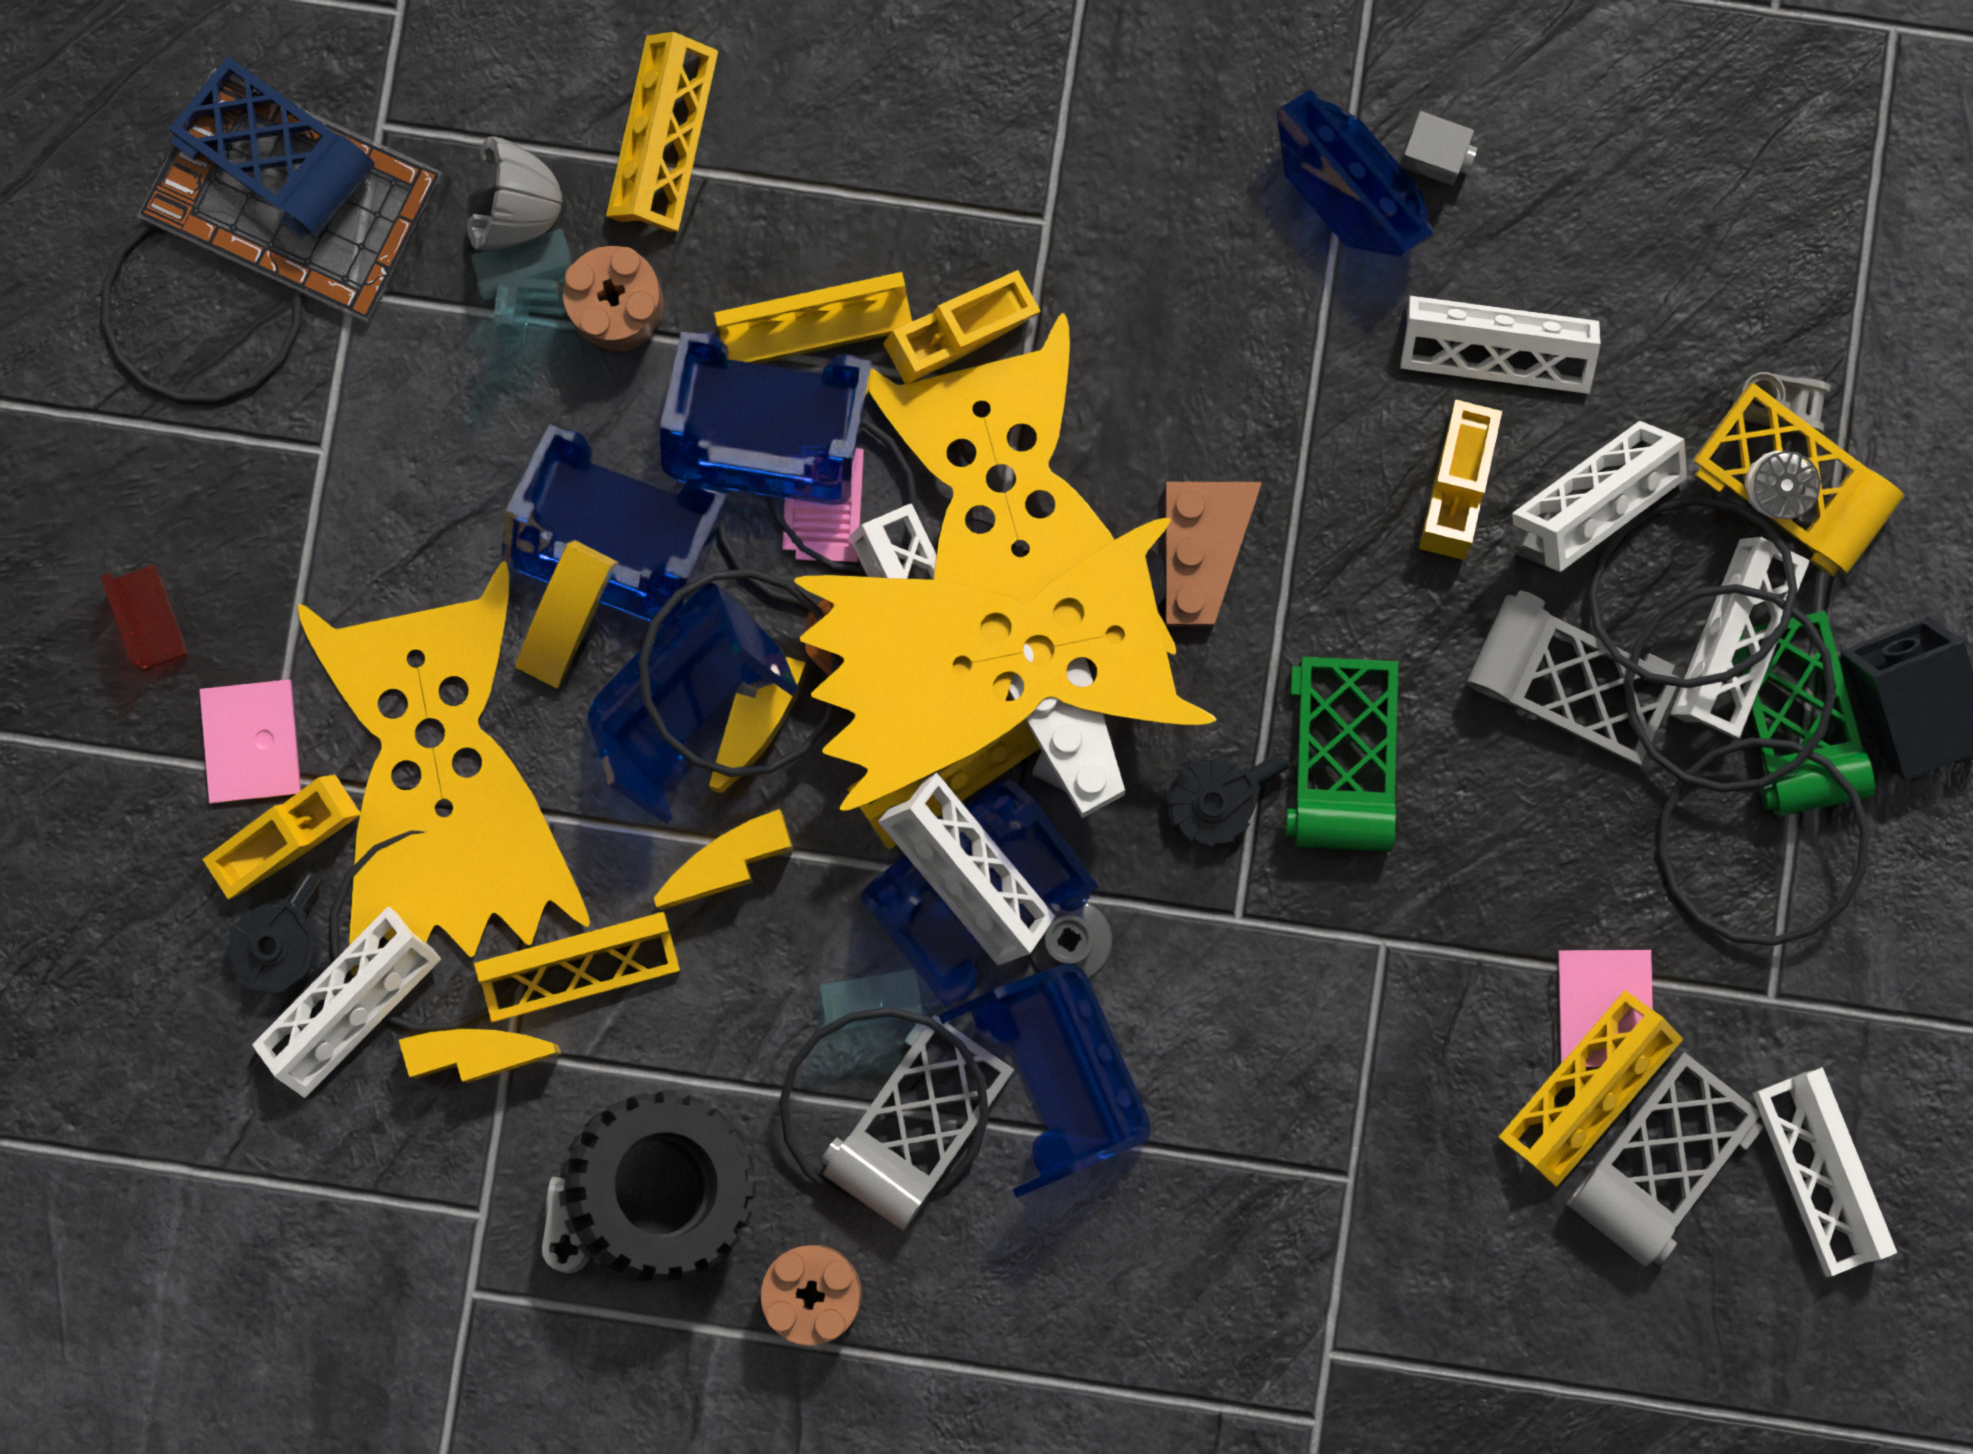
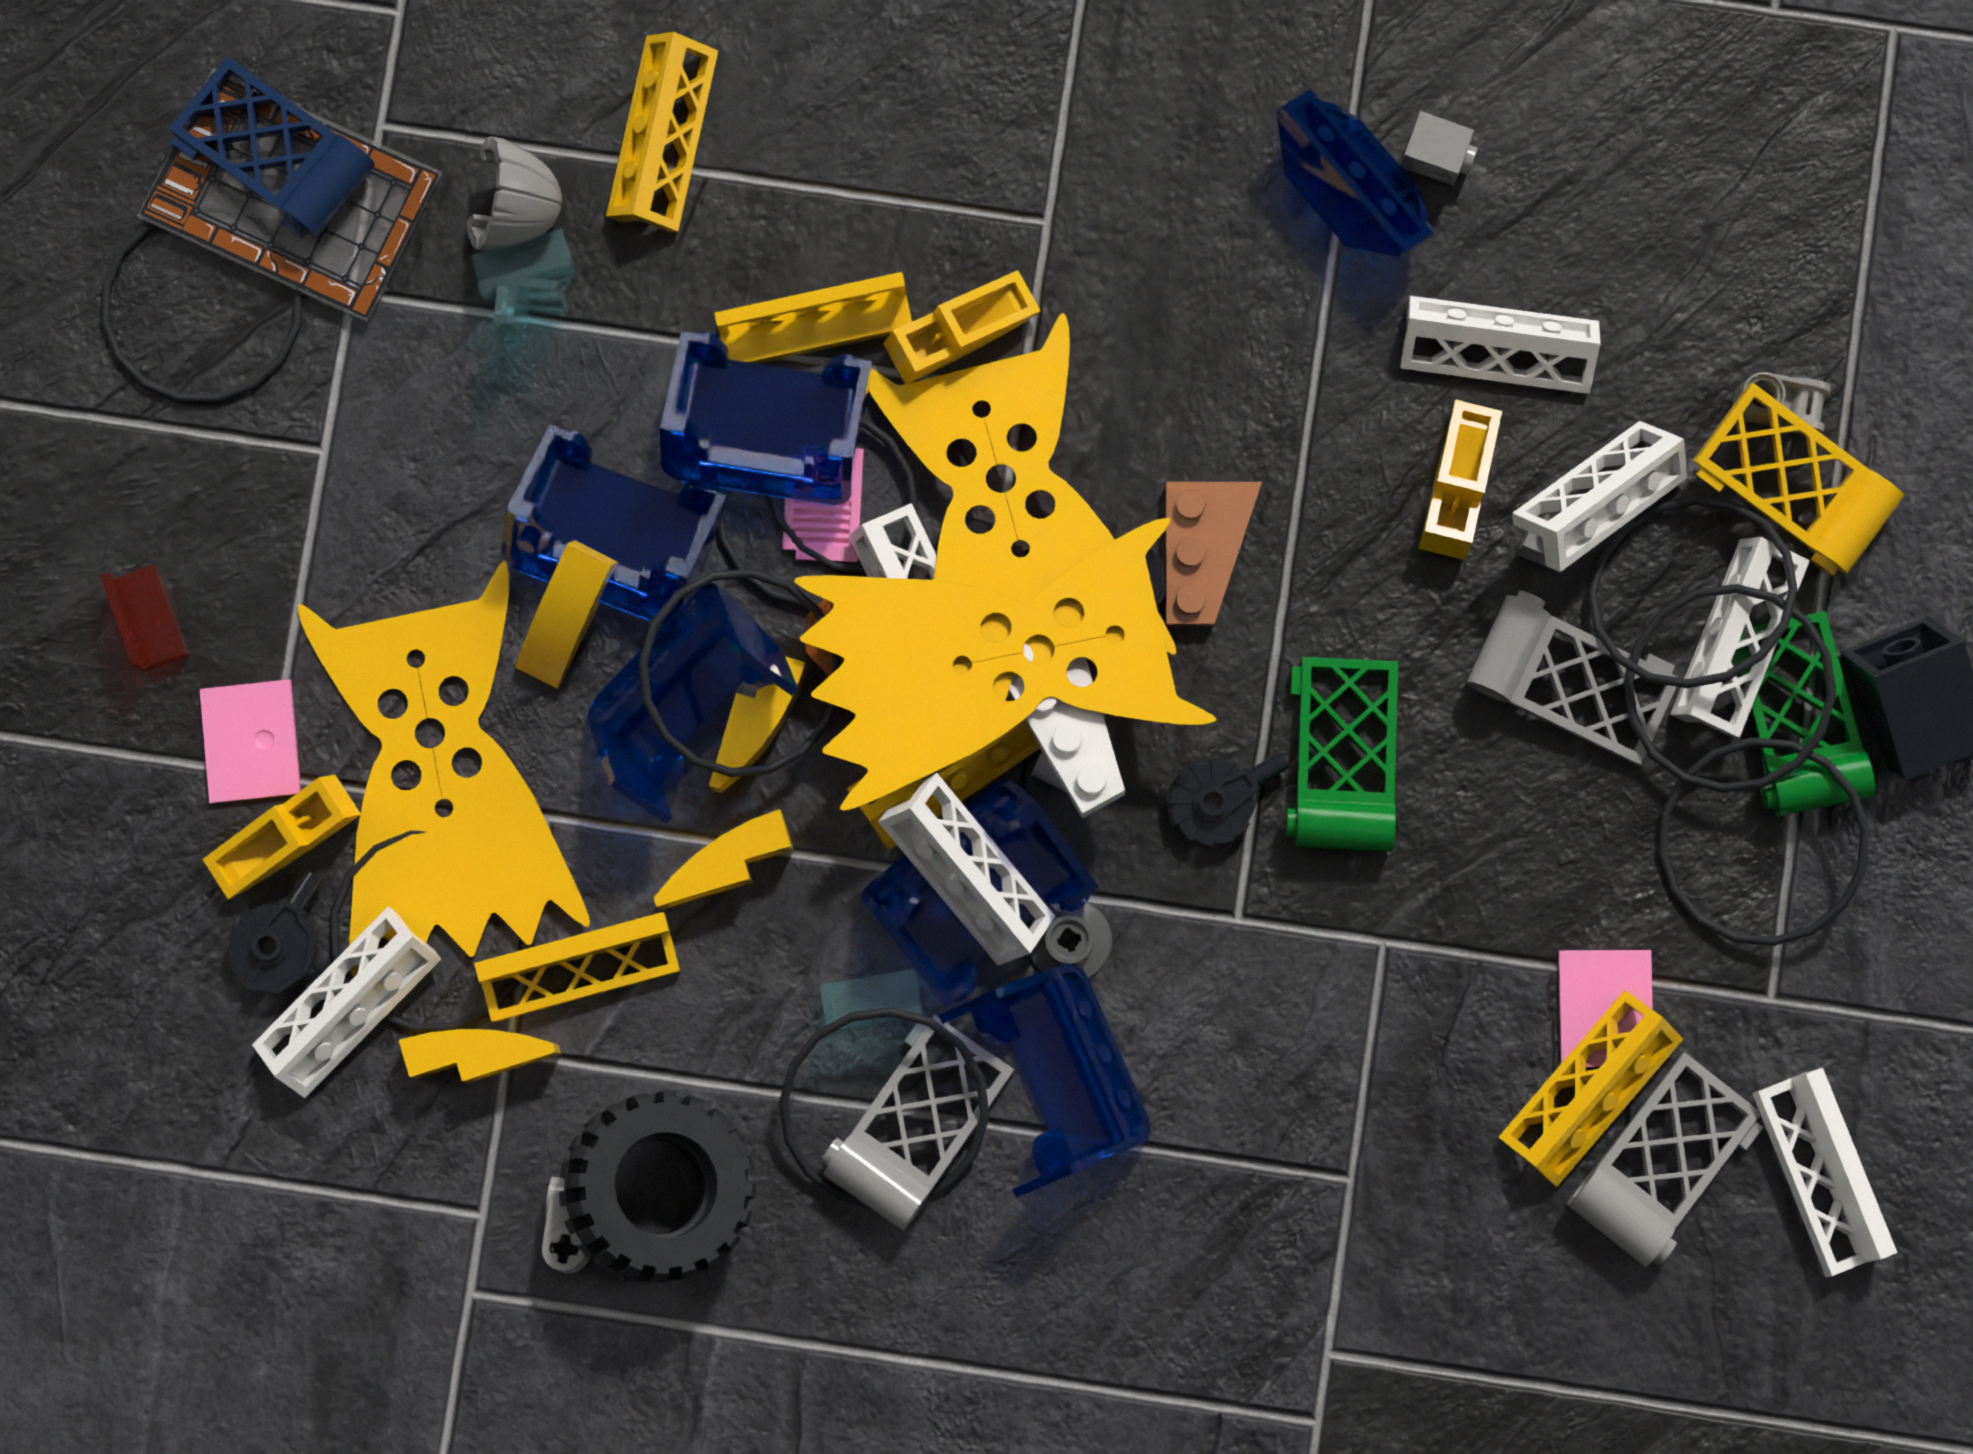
(639, 292): nougat brick -> none
(788, 1311): nougat brick -> none
(1782, 484): wheel -> none

